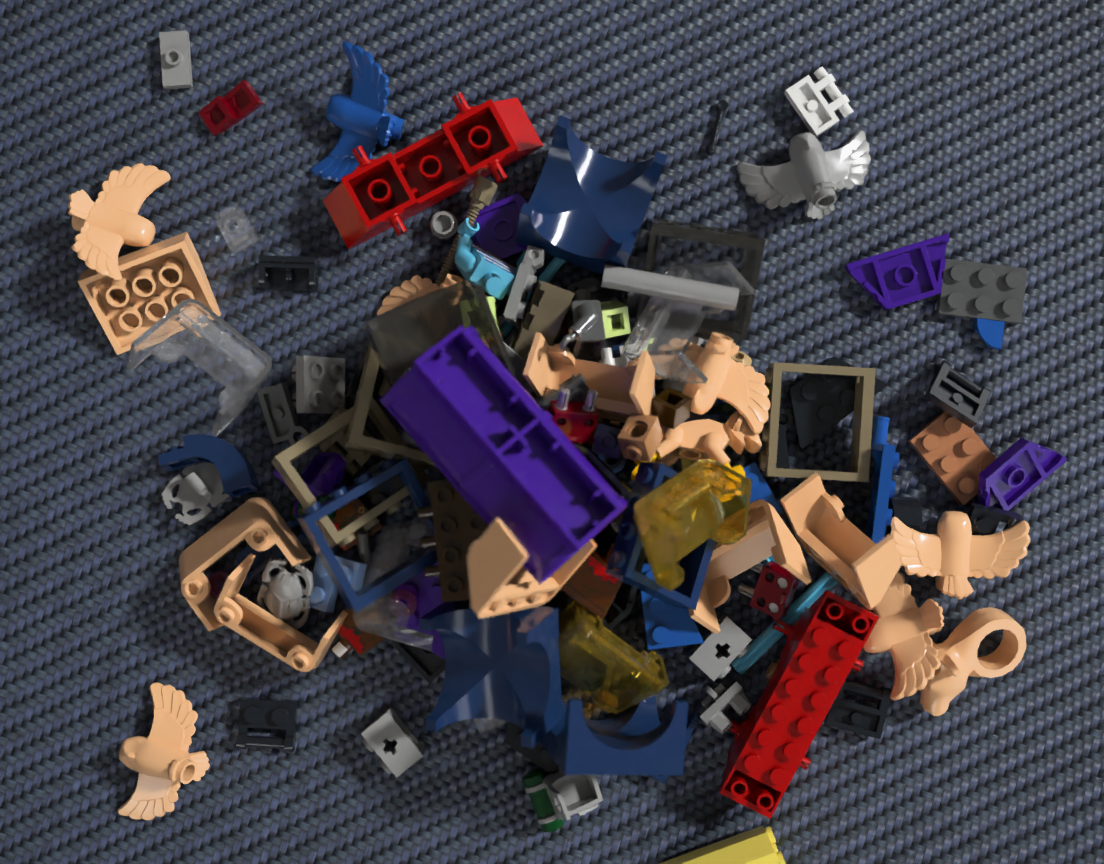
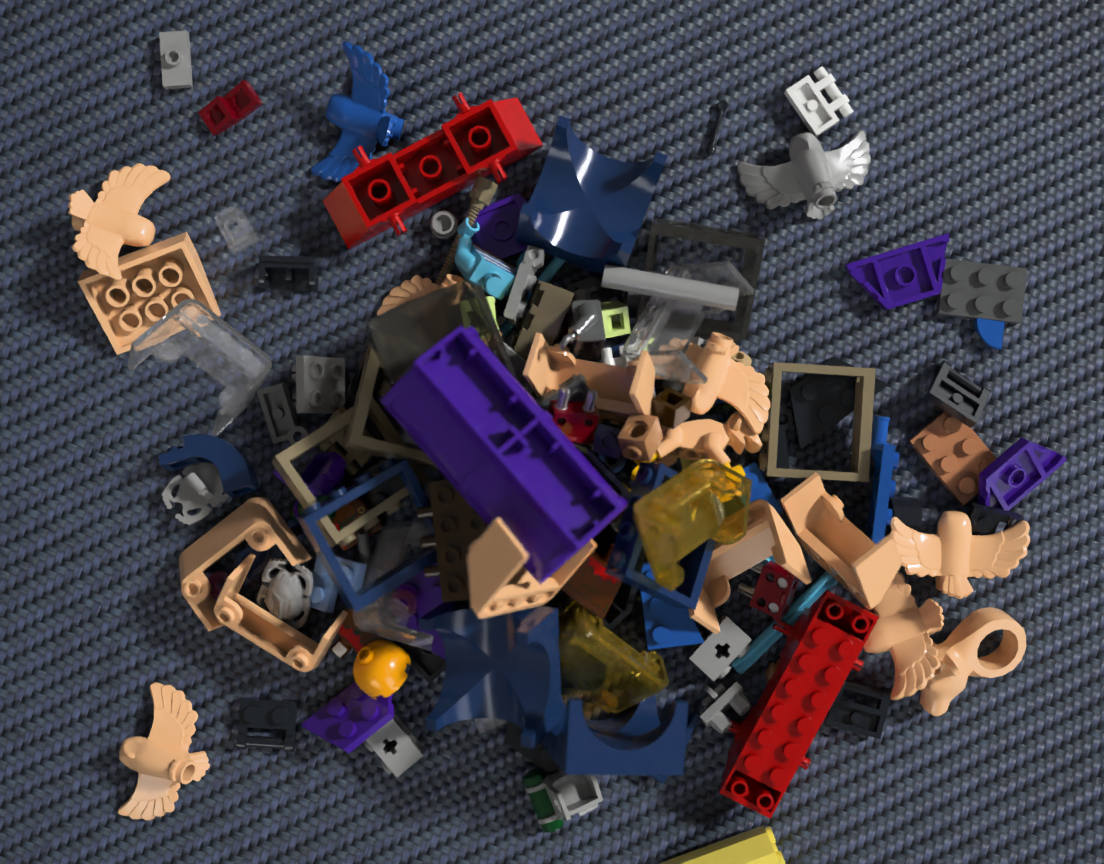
(350, 718): none -> dark purple wing
(380, 668): none -> light orange cylinder

